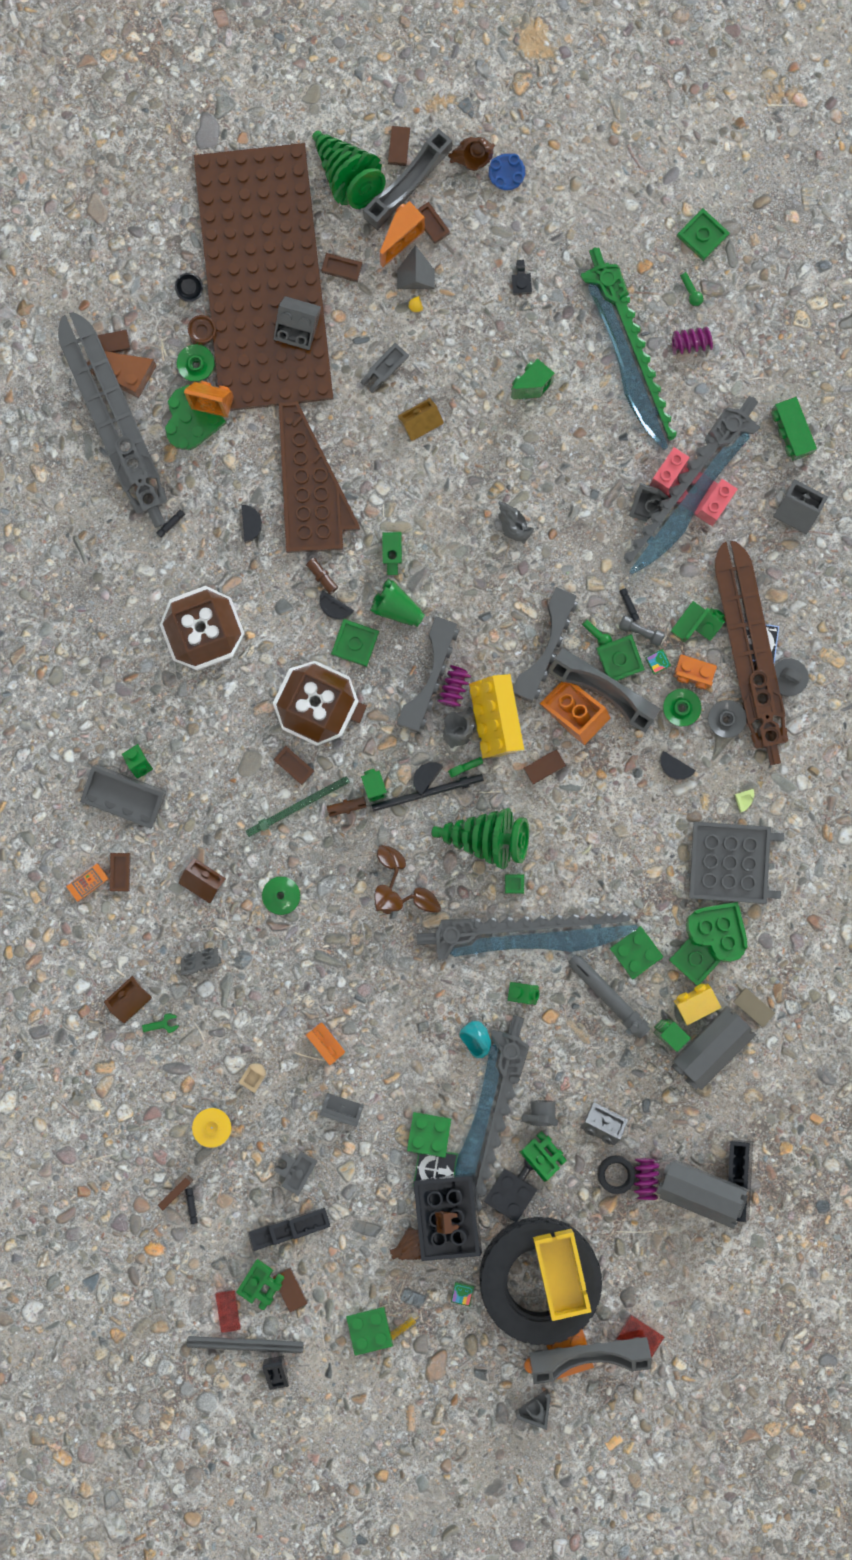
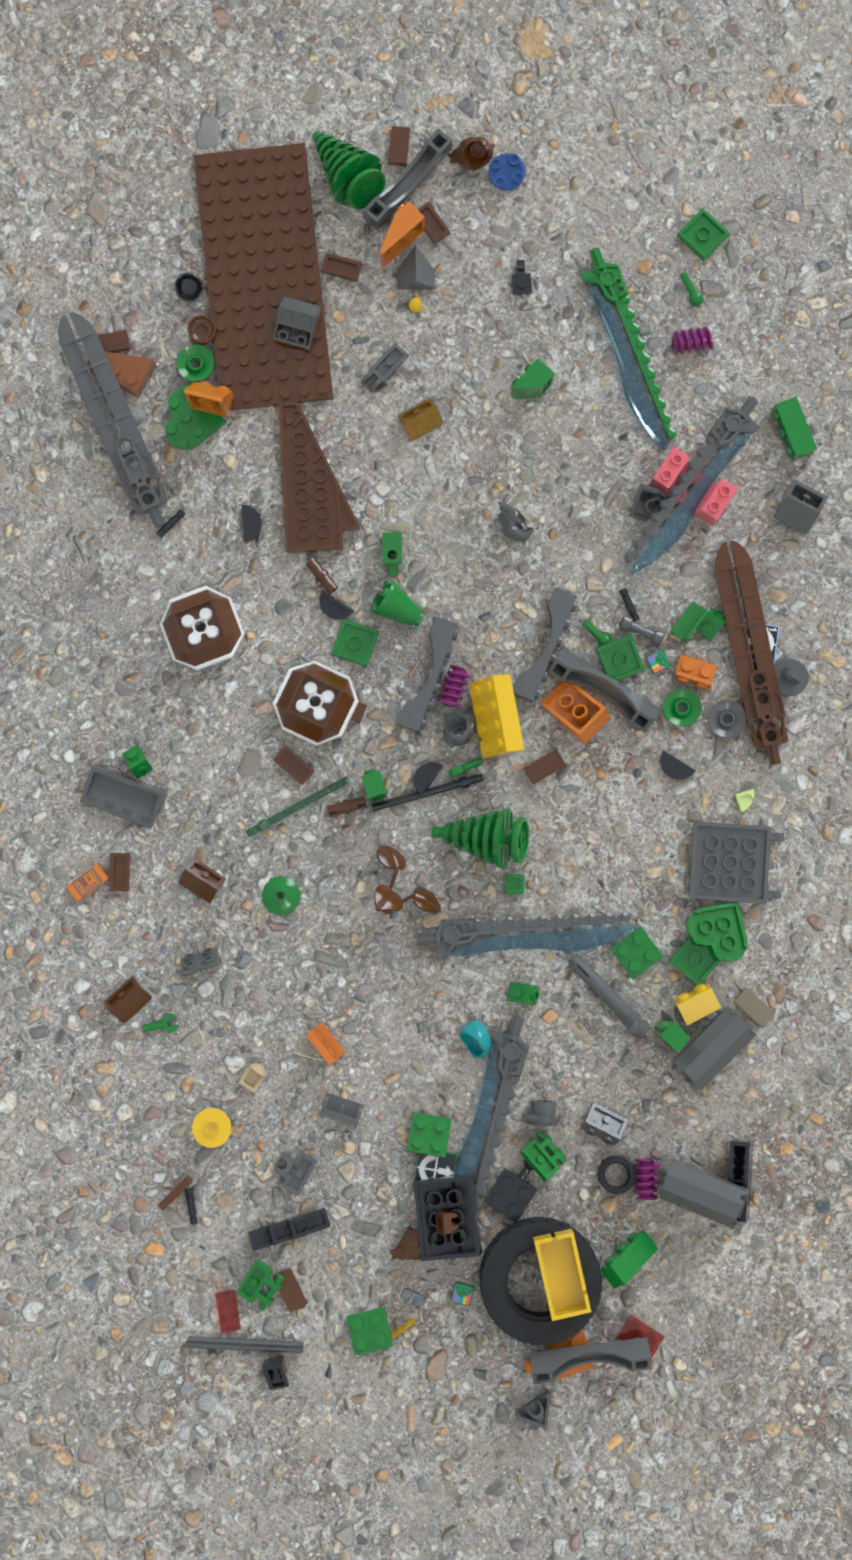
(628, 1258): none -> green brick

